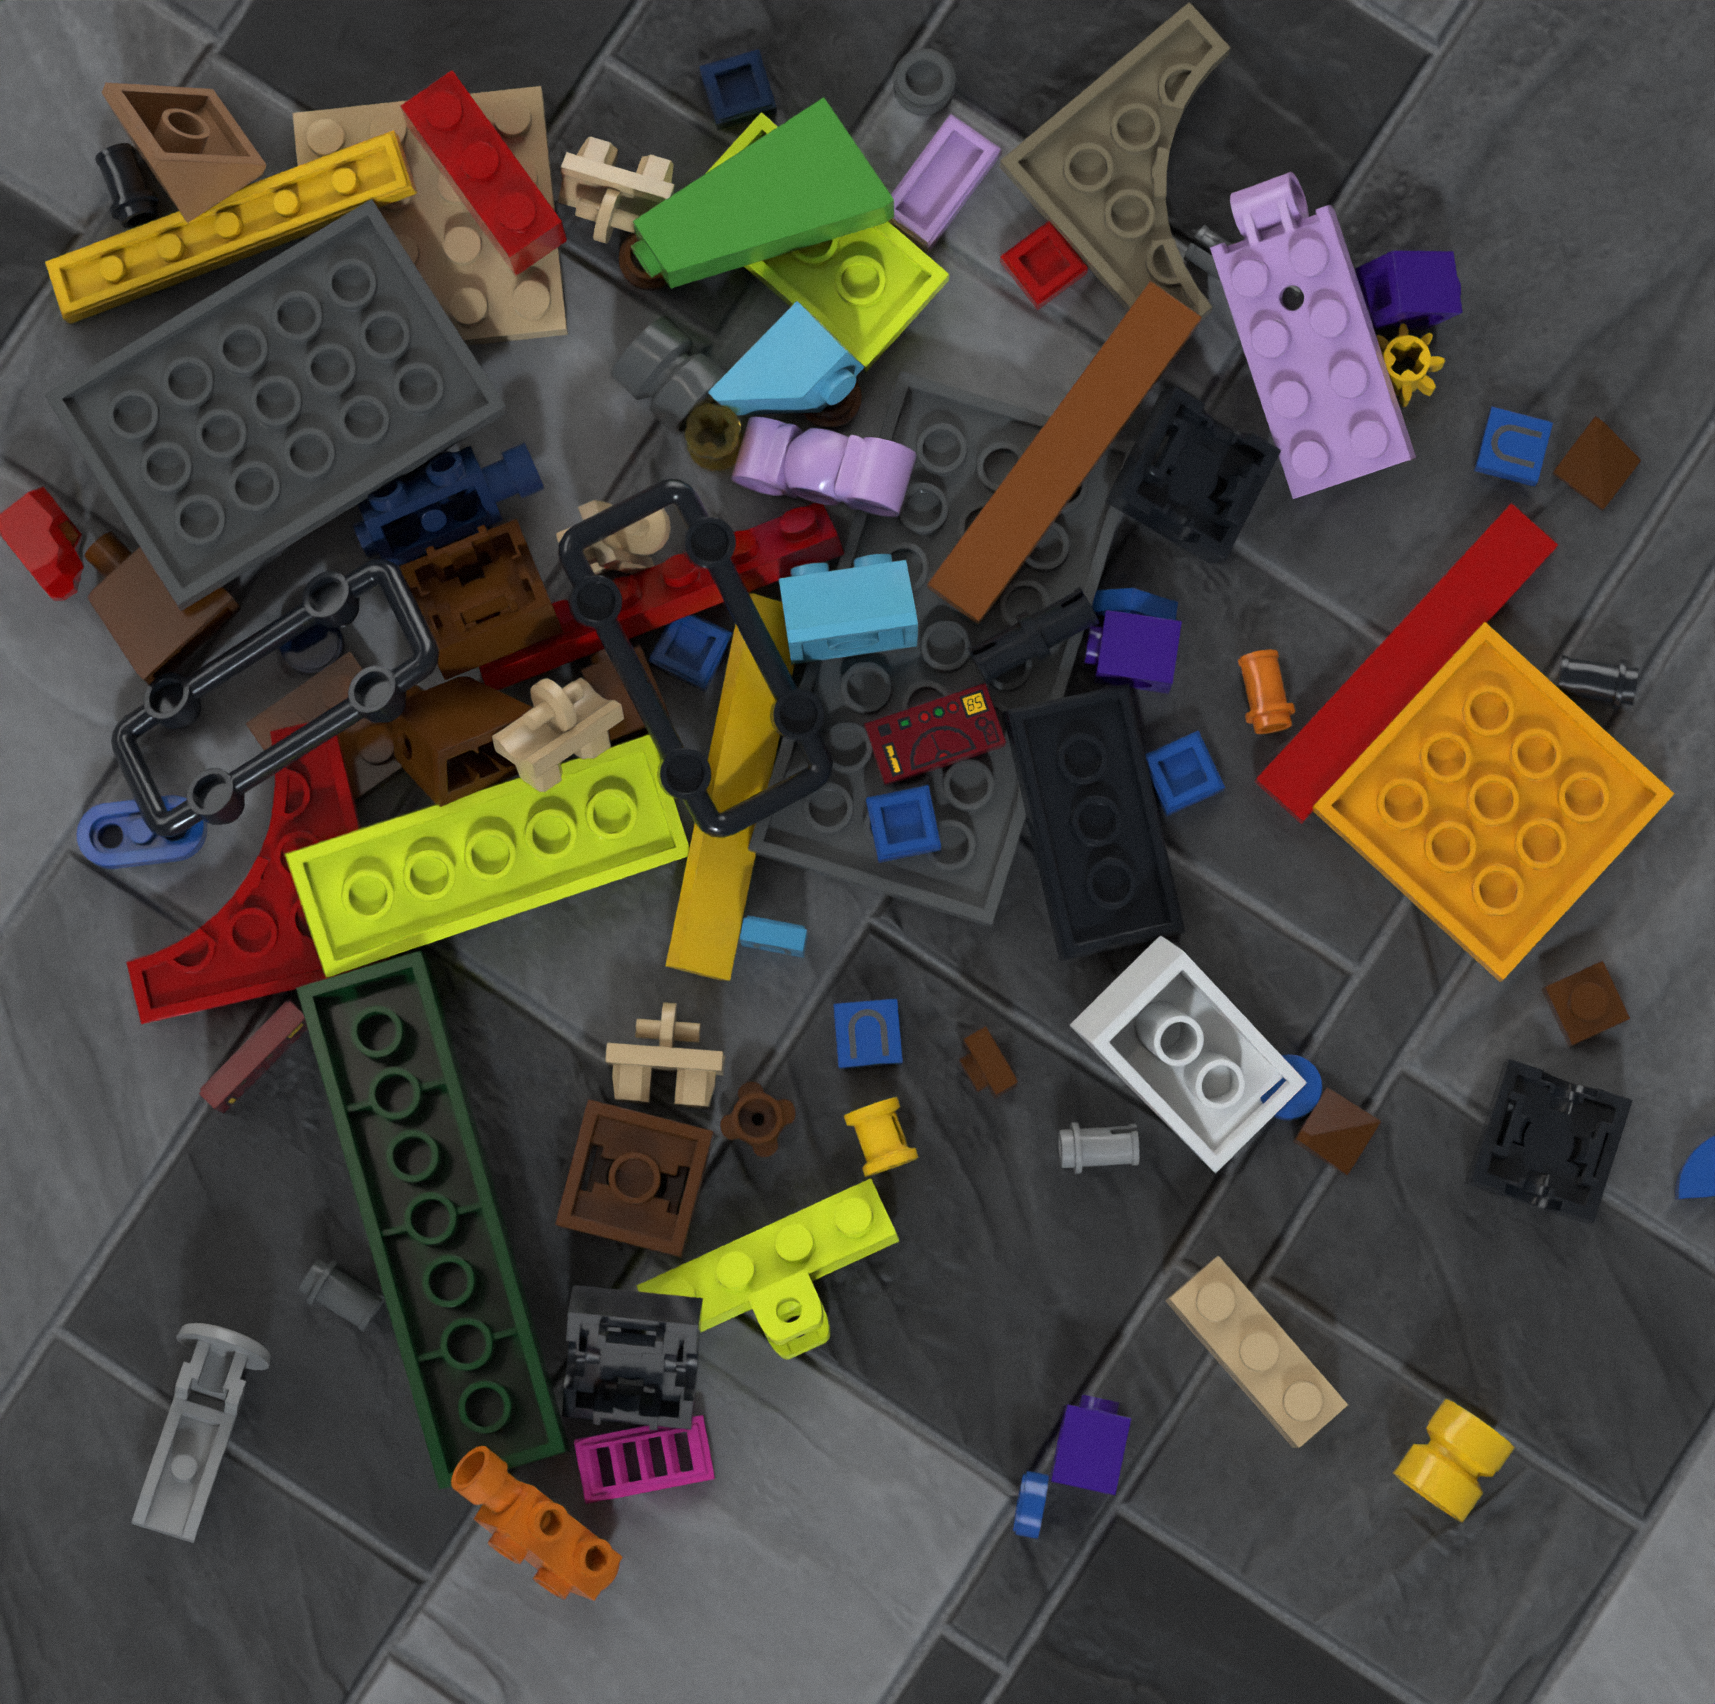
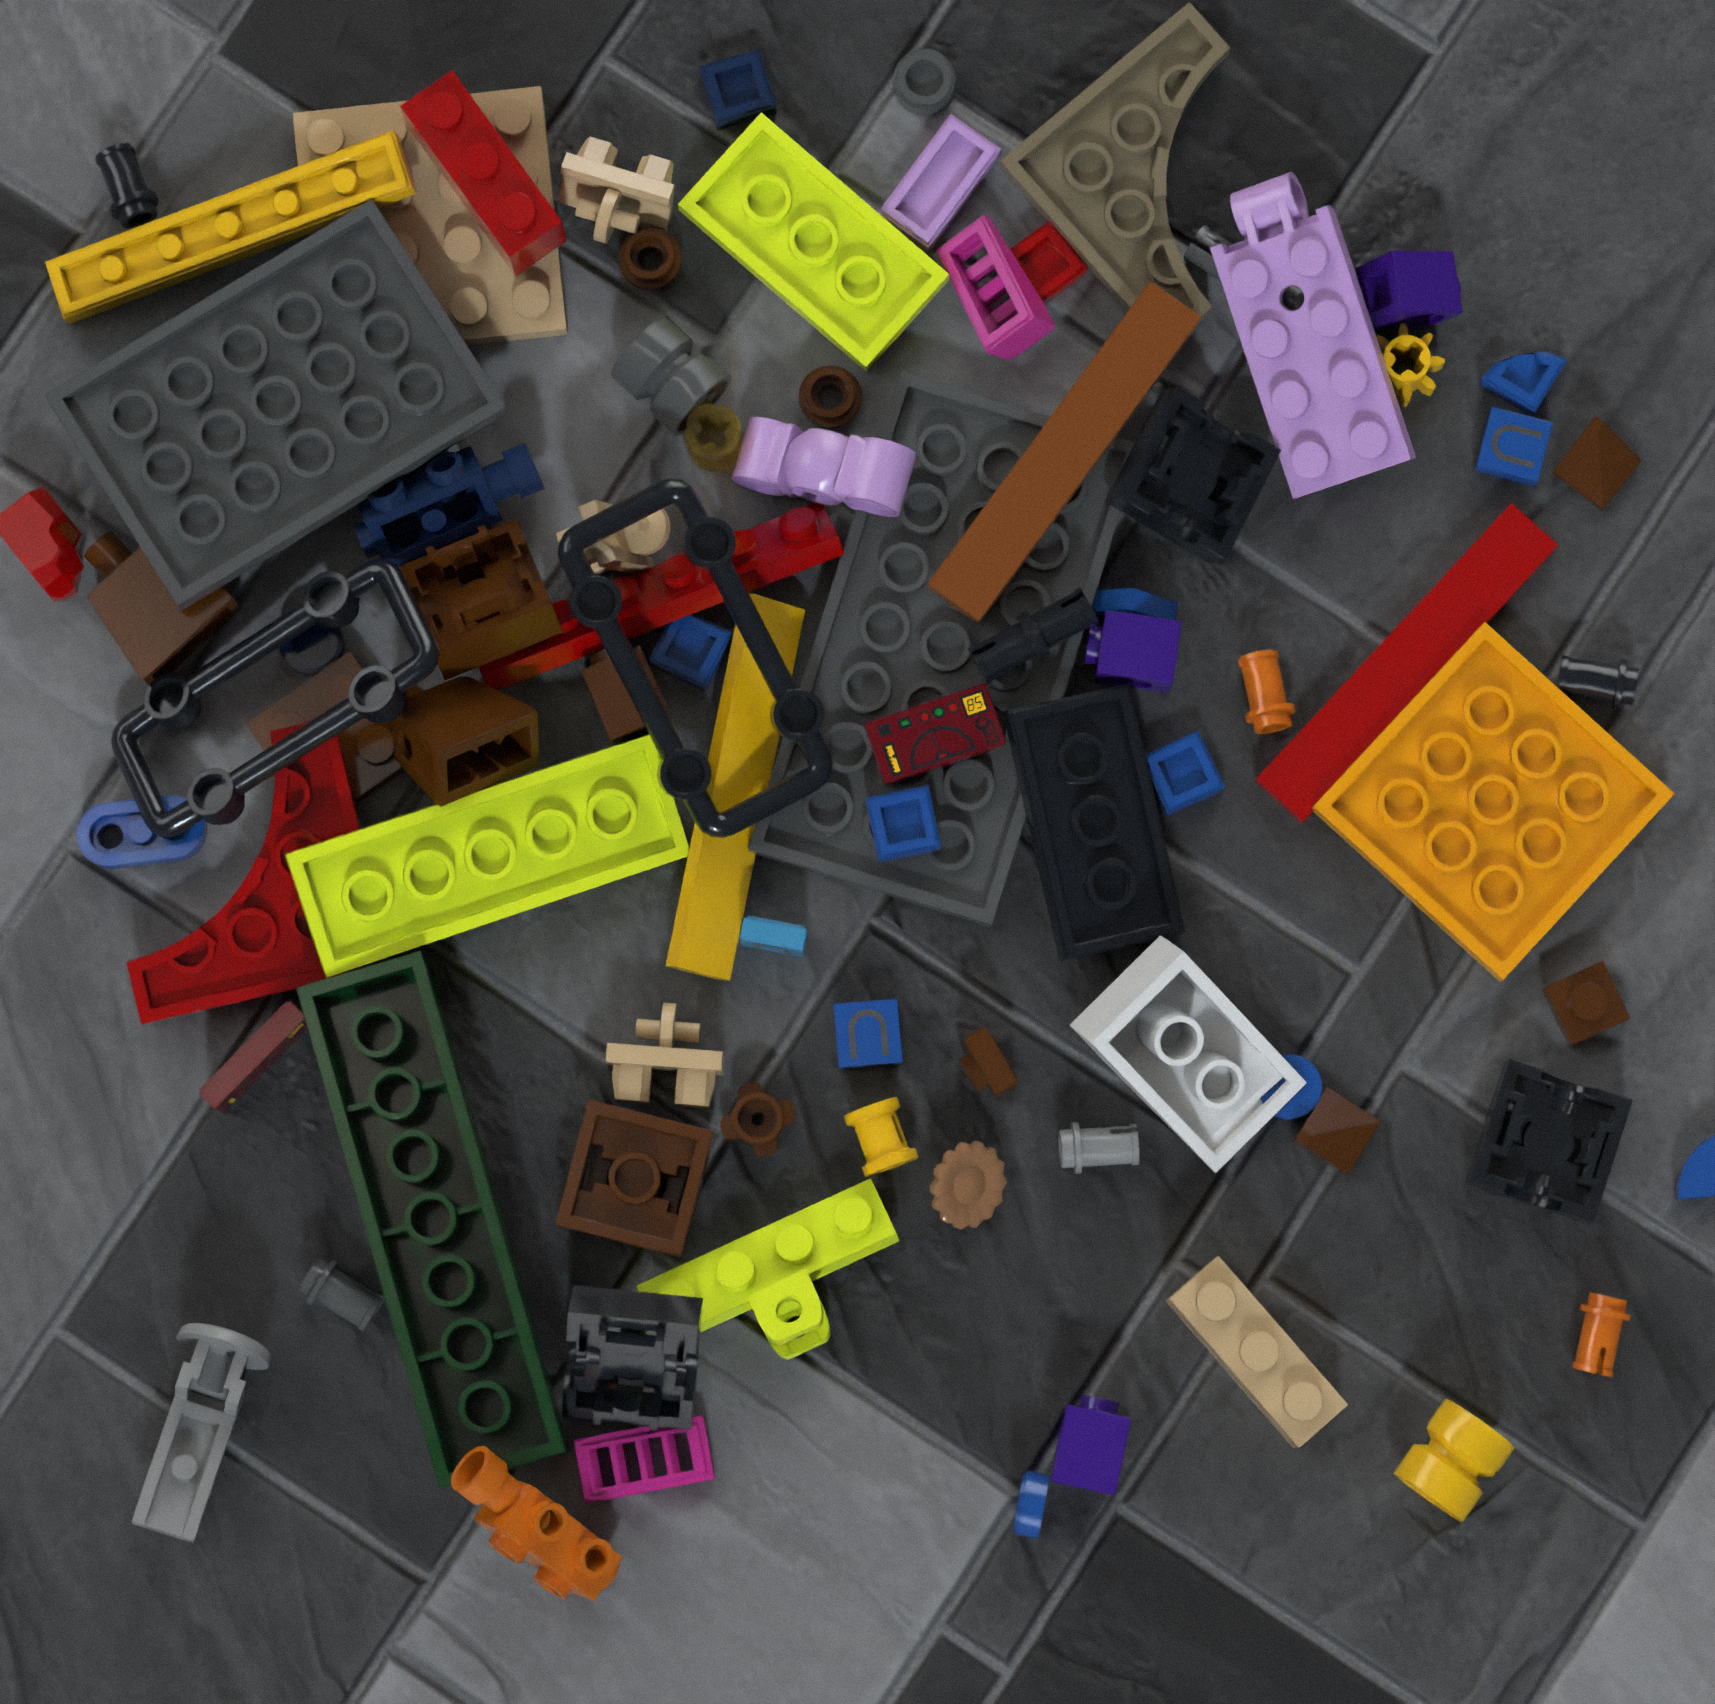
(186, 142): medium nougat slope -> none
(559, 724): tan hips -> none
(766, 201): bright green slope -> none
(790, 370): medium azure slope -> none
(848, 609): medium azure slope -> none
(968, 1184): none -> medium nougat piece
(1017, 321): none -> dark pink slope
(1523, 379): none -> blue tile
(1600, 1334): none -> orange pin

